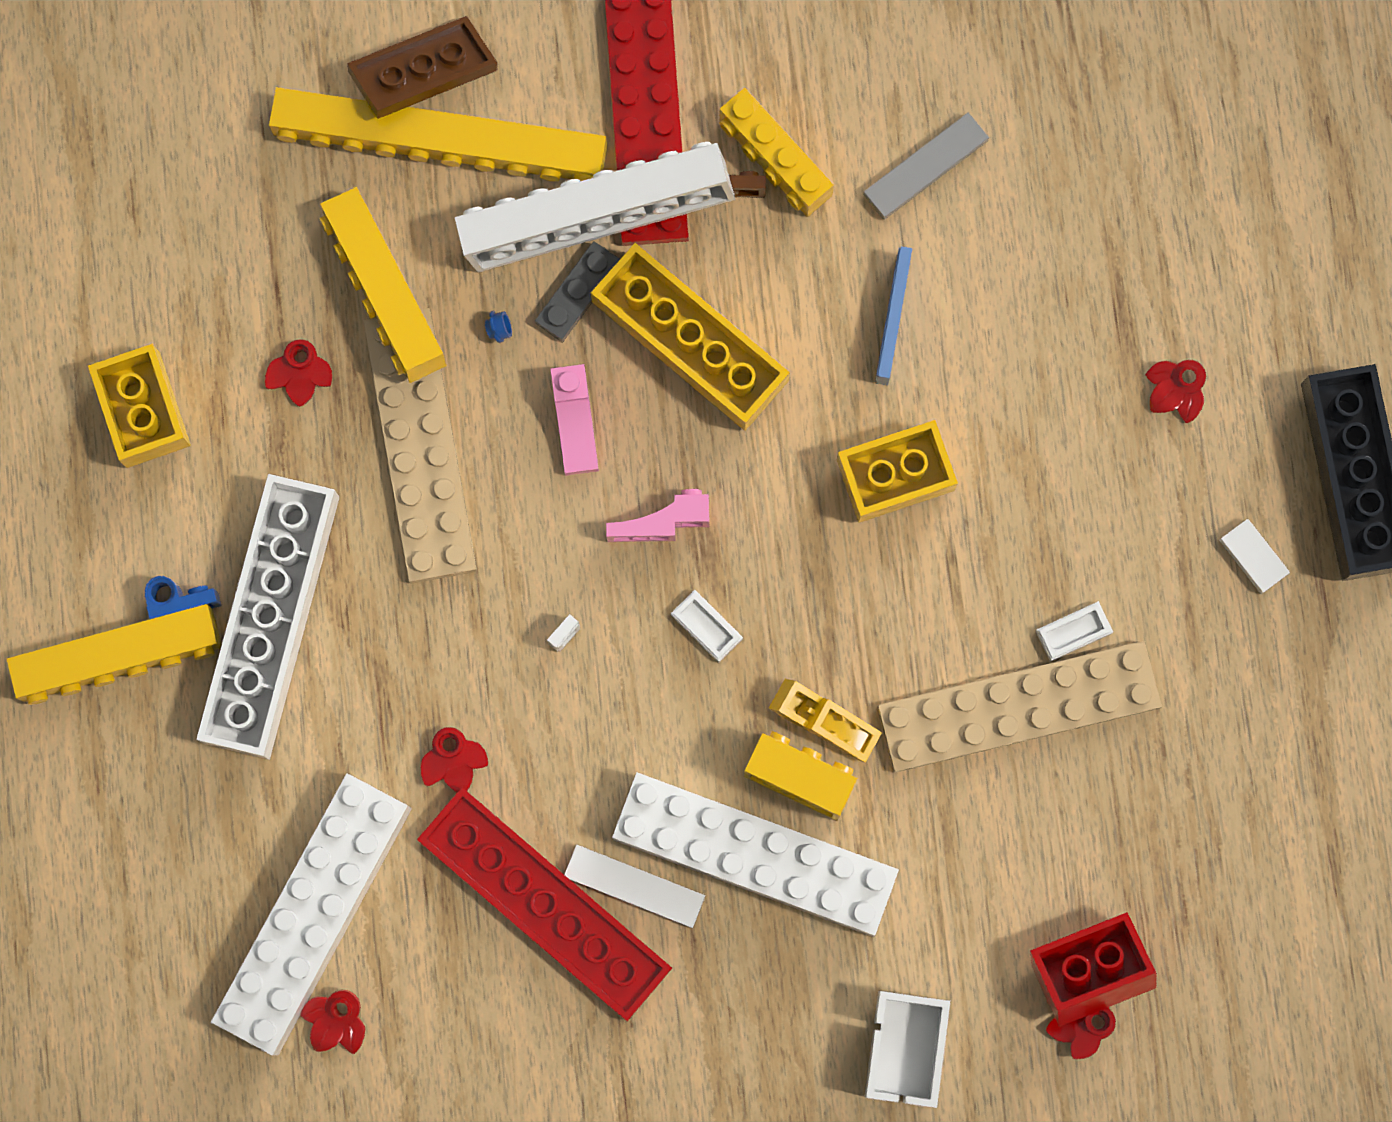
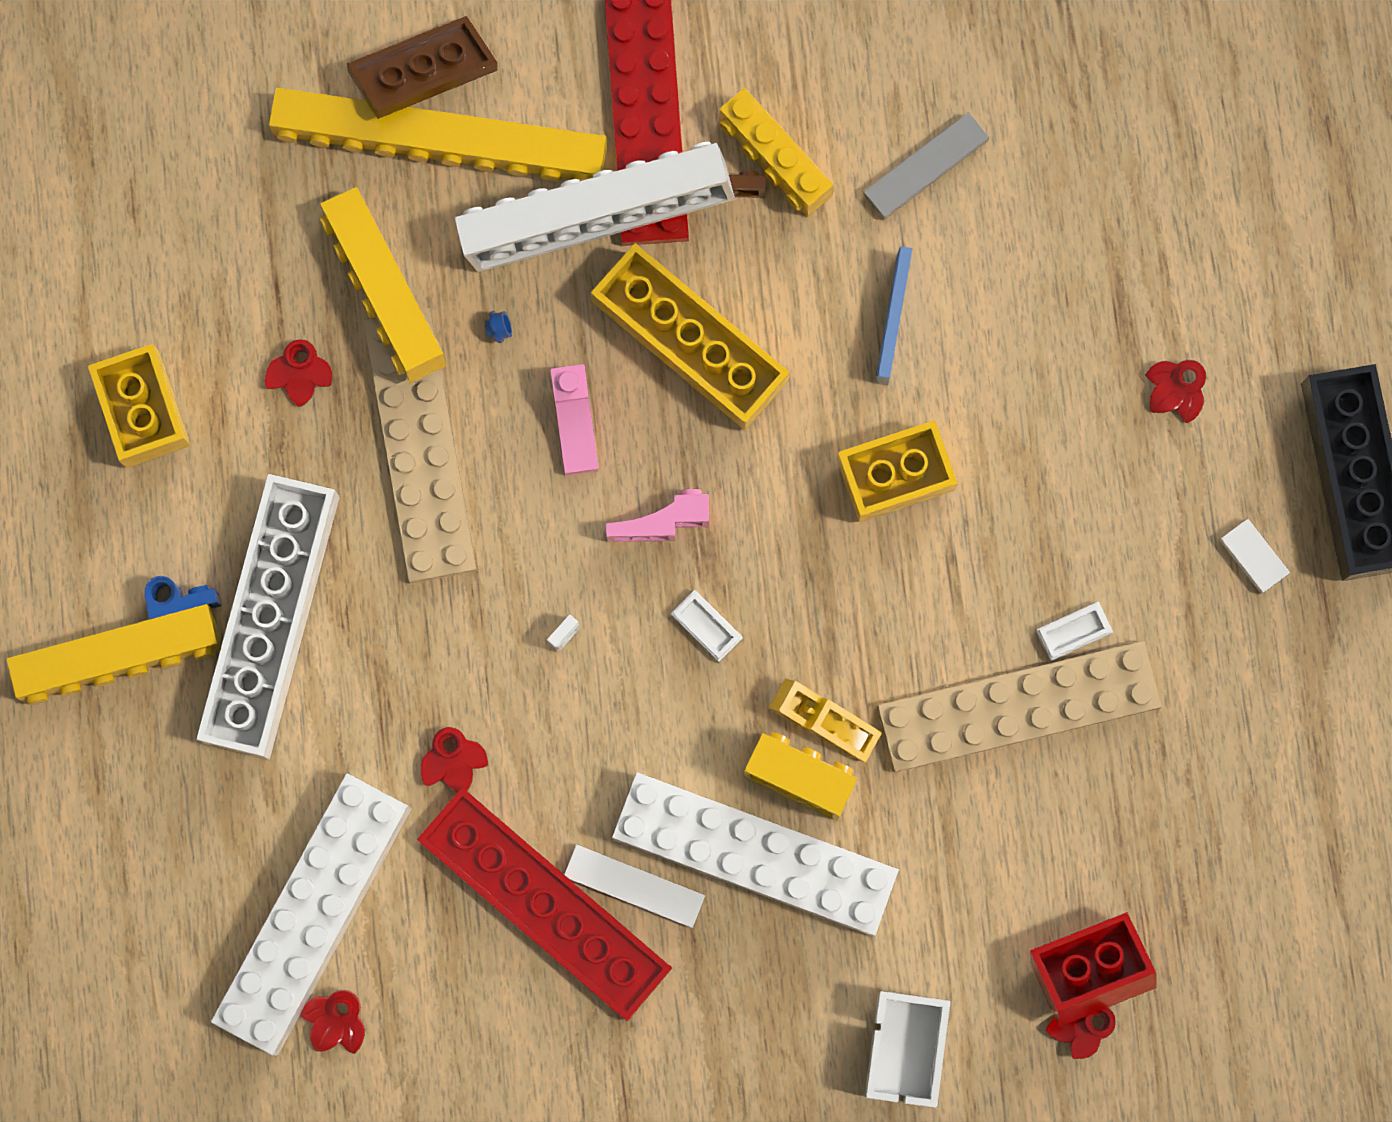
(574, 294): dark grey plate -> none

